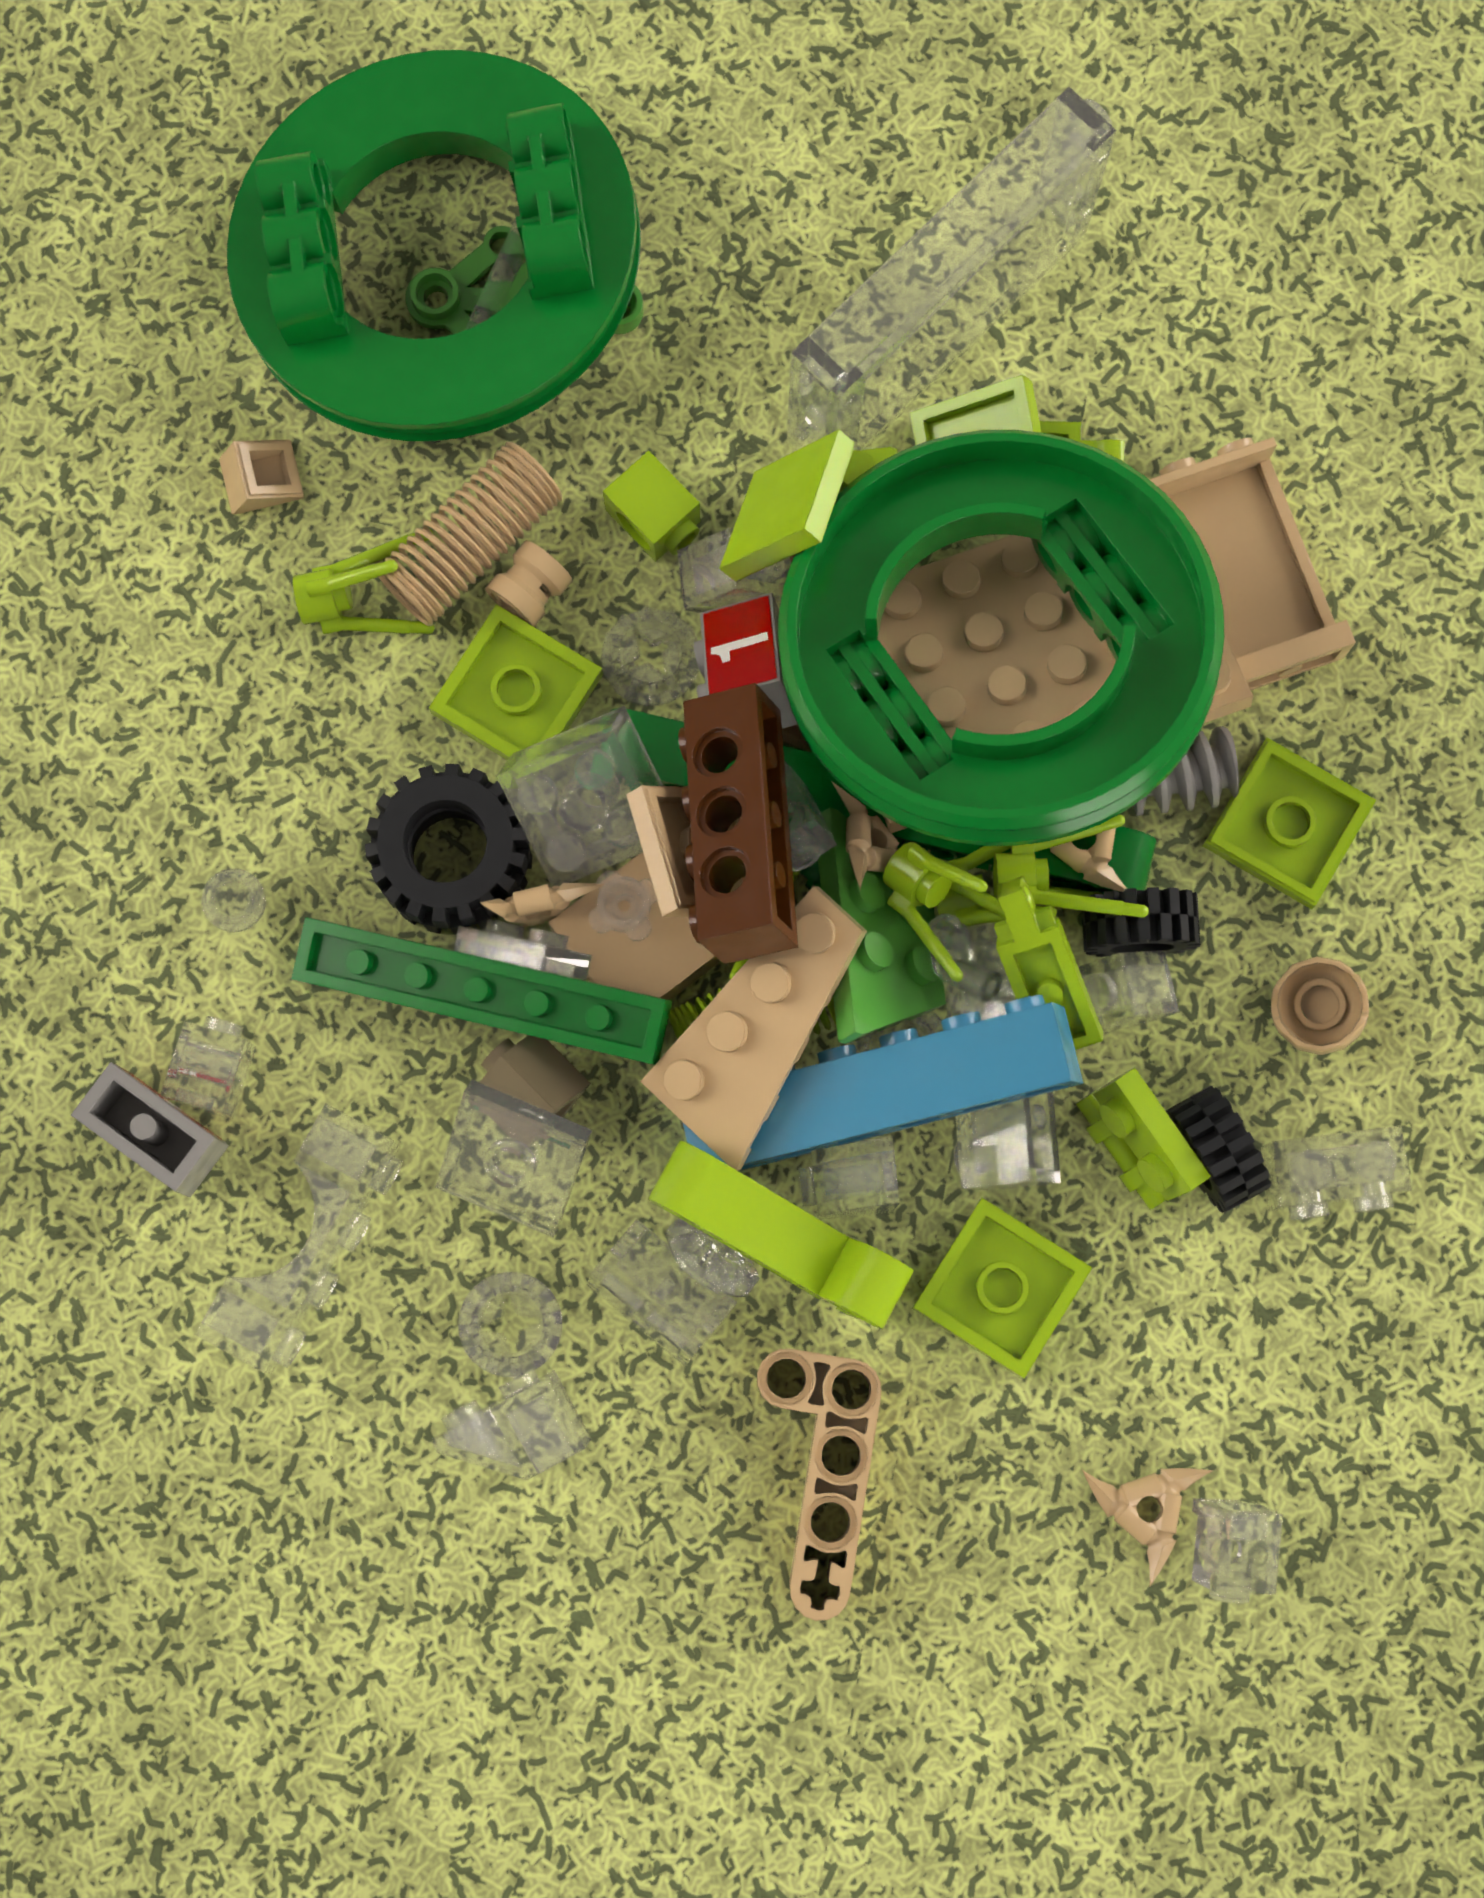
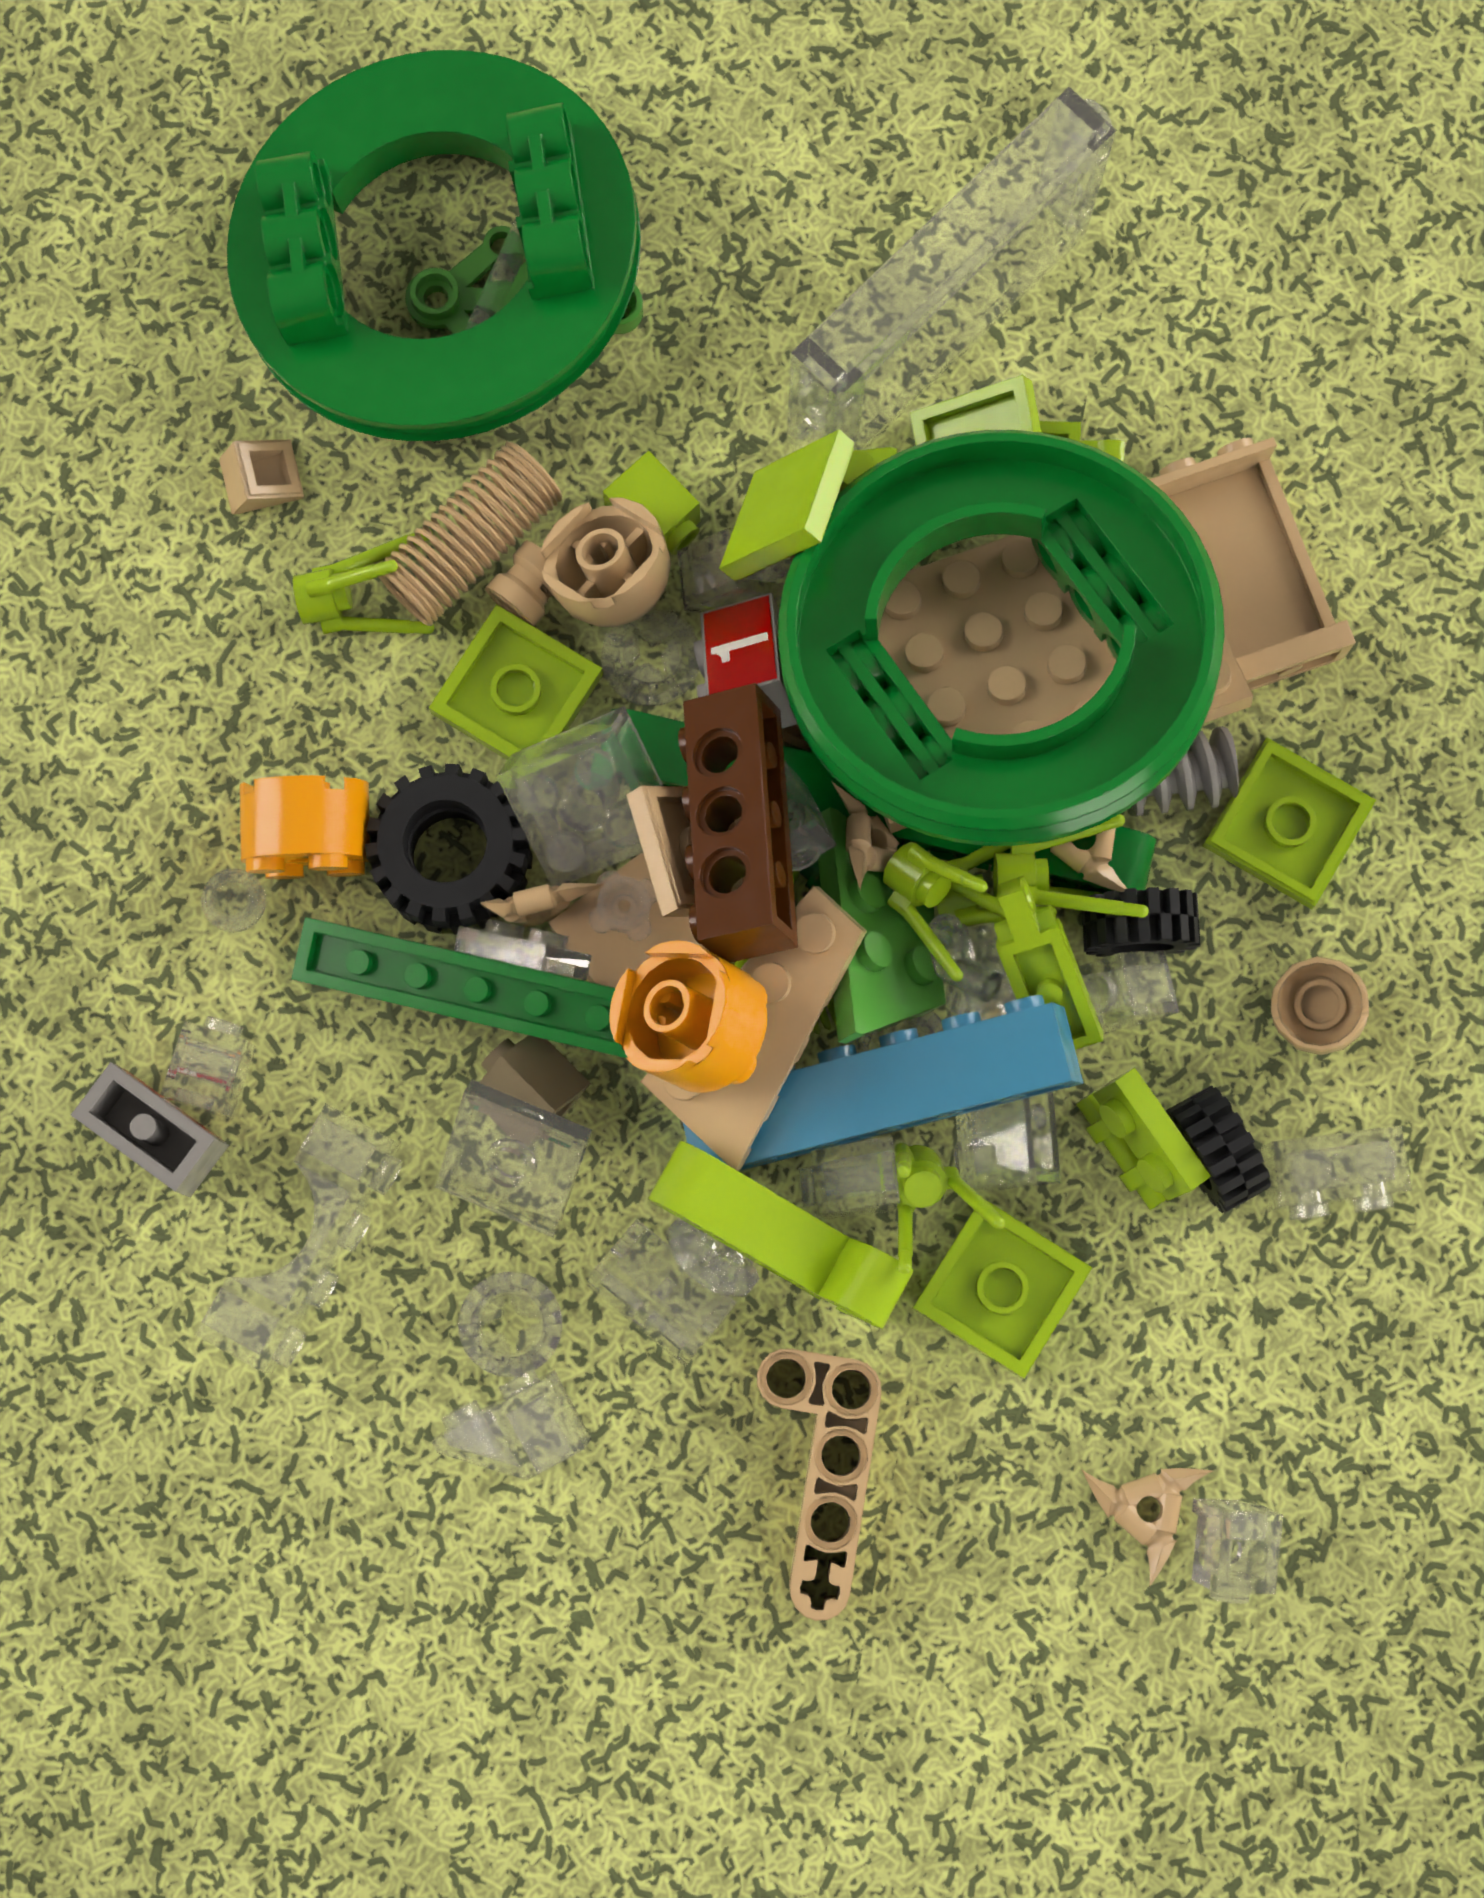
(302, 824): none -> light orange brick
(607, 562): none -> tan cylinder
(689, 1017): none -> light orange brick
(922, 1184): none -> lime plant

